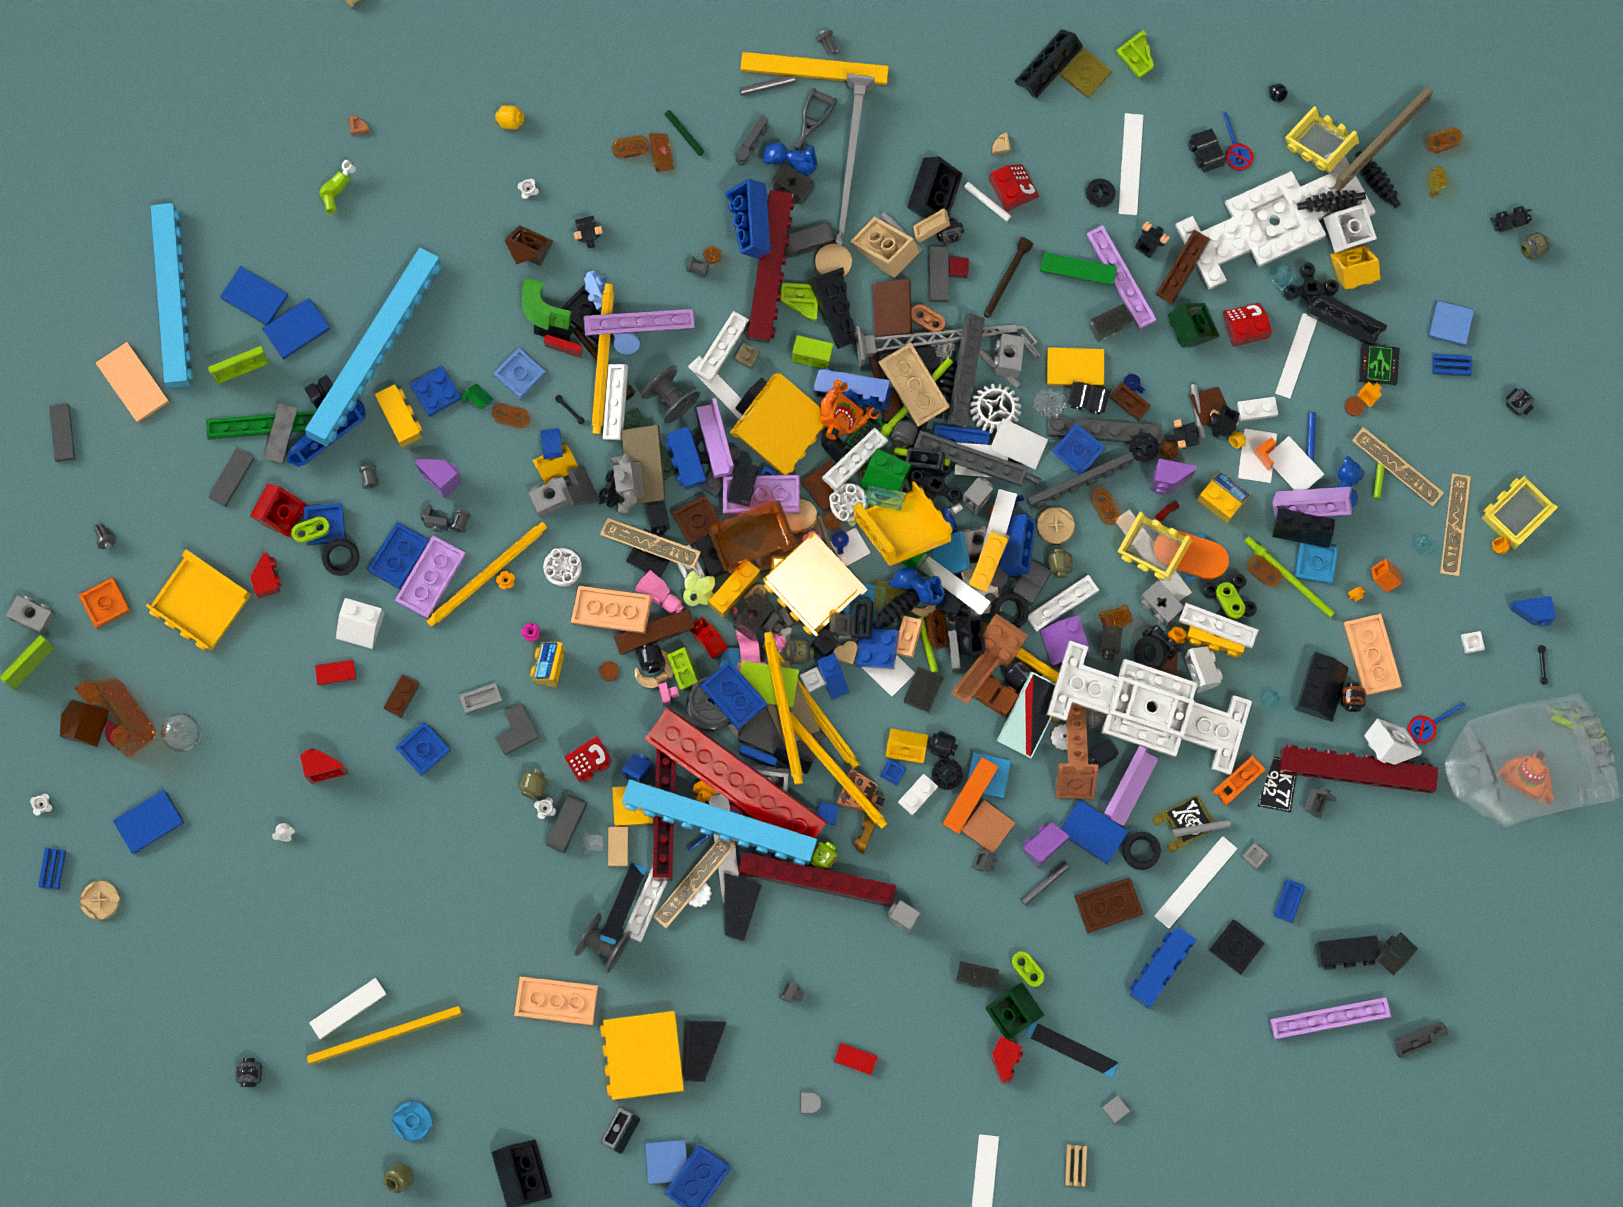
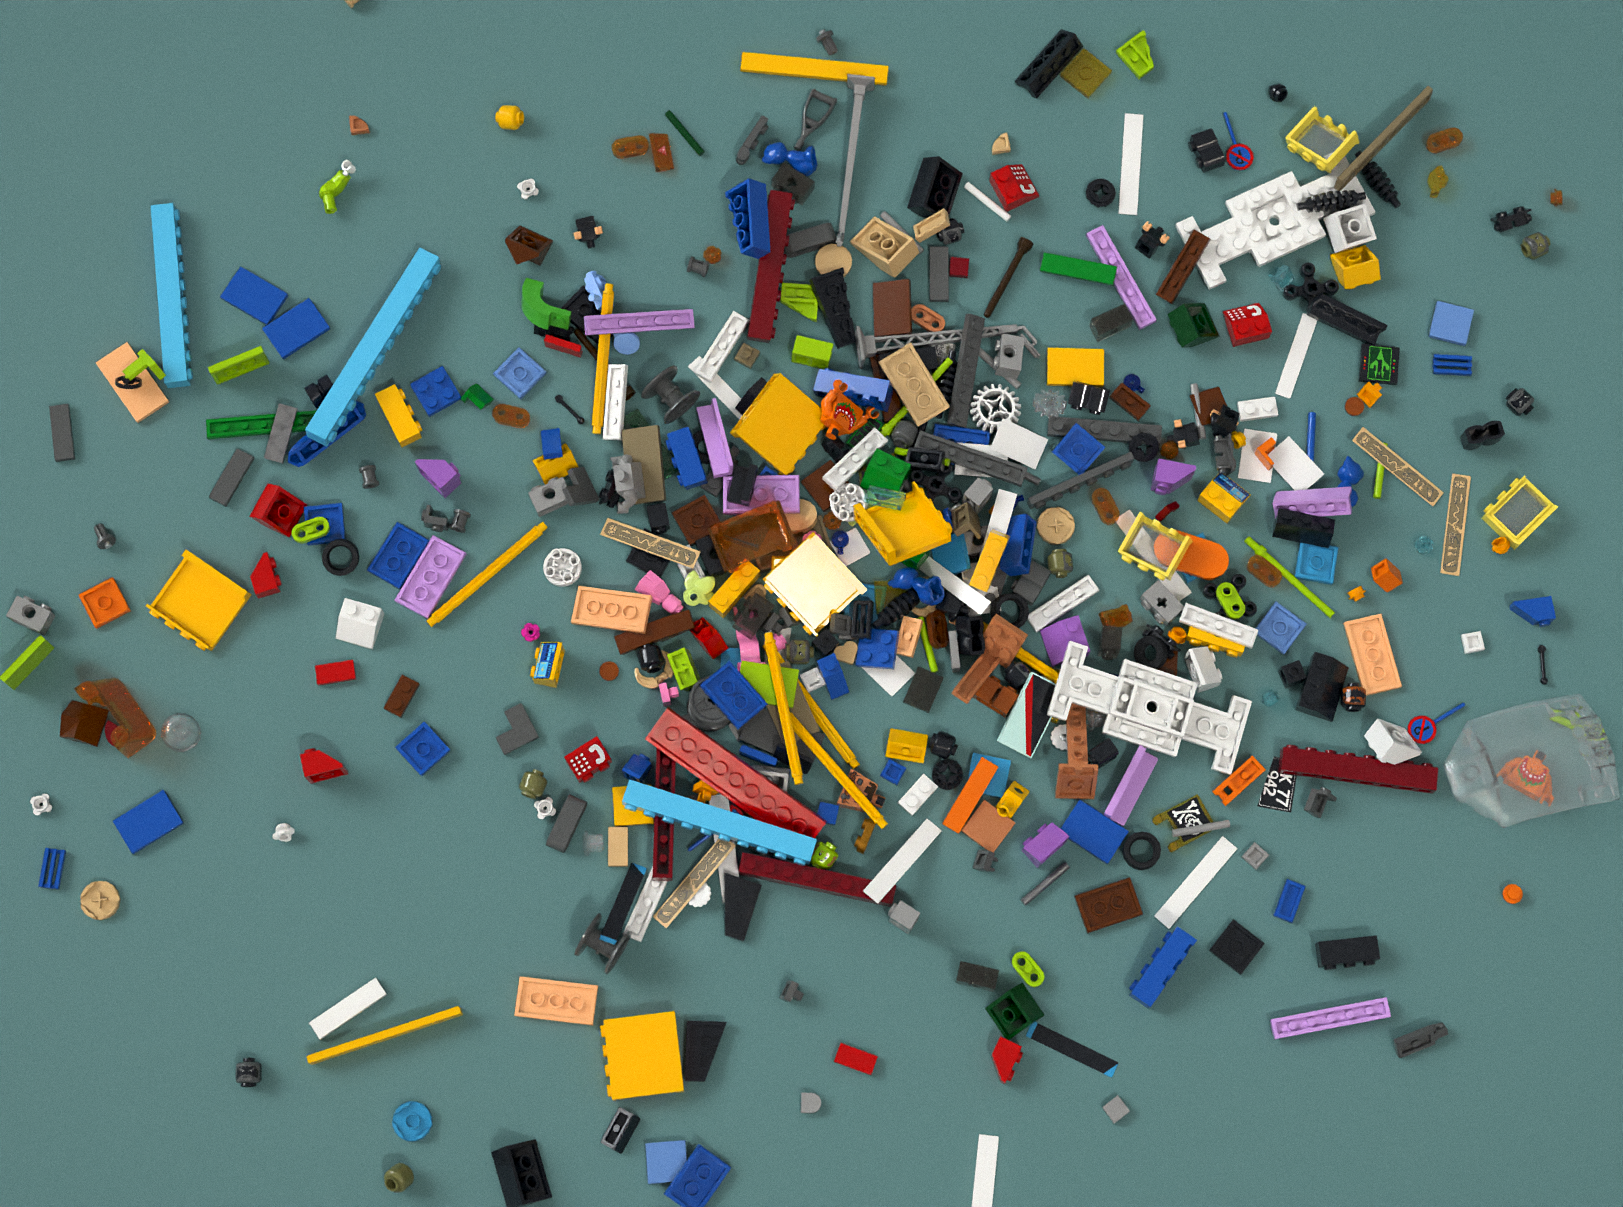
(135, 369): none -> lime piece
(480, 698): light grey tile -> none
(505, 575): light orange plate -> none
(767, 85): flat silver bar -> none
(902, 861): none -> white sticker
(965, 519): none -> dark tan panel
(1011, 800): none -> yellow bracket
(1076, 1148): tan tile -> none
(1226, 462): none -> dark grey hinge
(1280, 628): none -> medium blue tile
(1292, 674): none -> black brick
(1396, 952): clear smoke brick -> none
(1480, 435): none -> black brick
(1512, 894): none -> orange plate
(1556, 197): none -> clear orange plate

